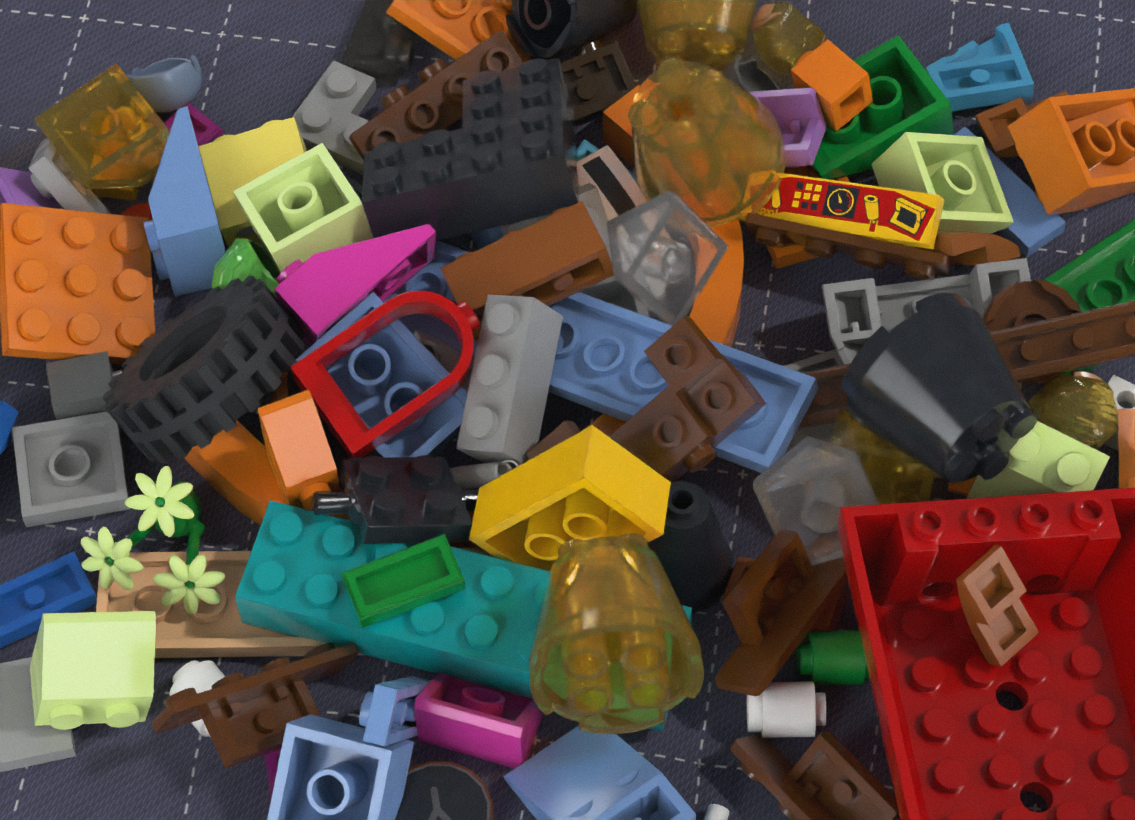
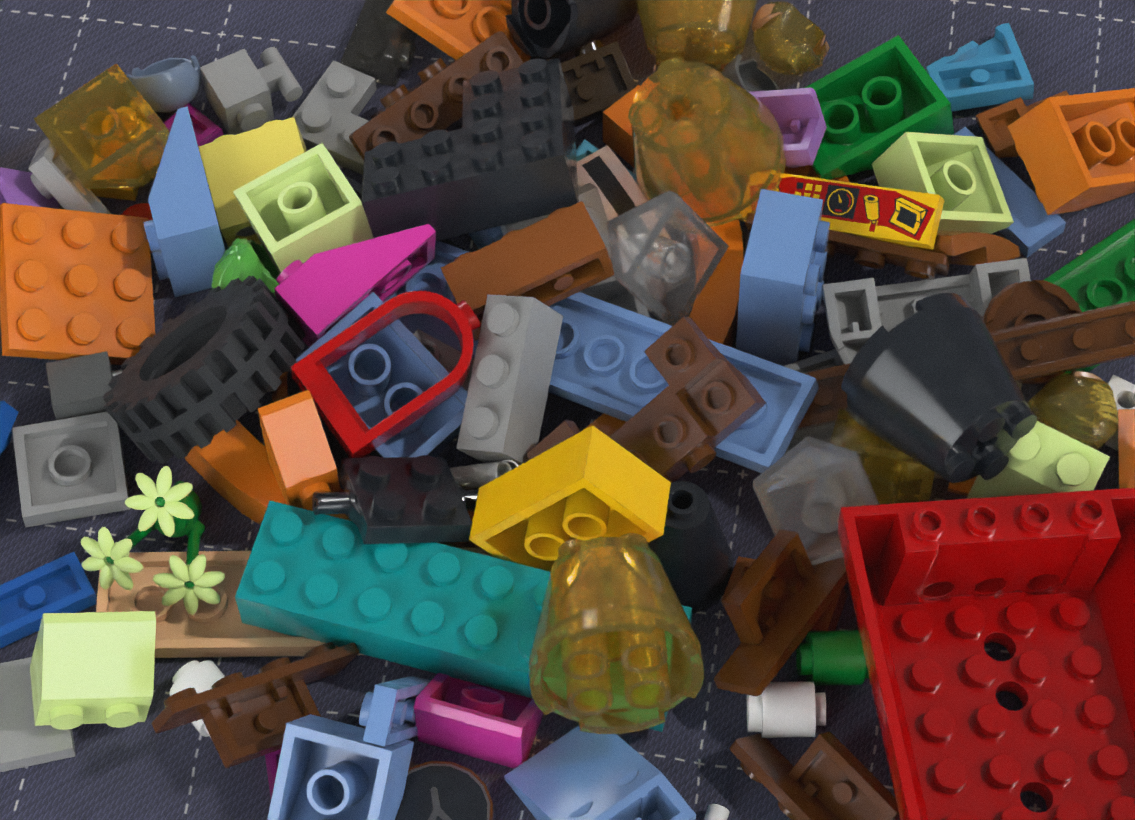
(243, 93): none -> light grey brick
(403, 581): green tile -> none
(782, 277): none -> medium blue brick
(838, 82): orange brick -> none
(993, 606): dark orange slope -> none

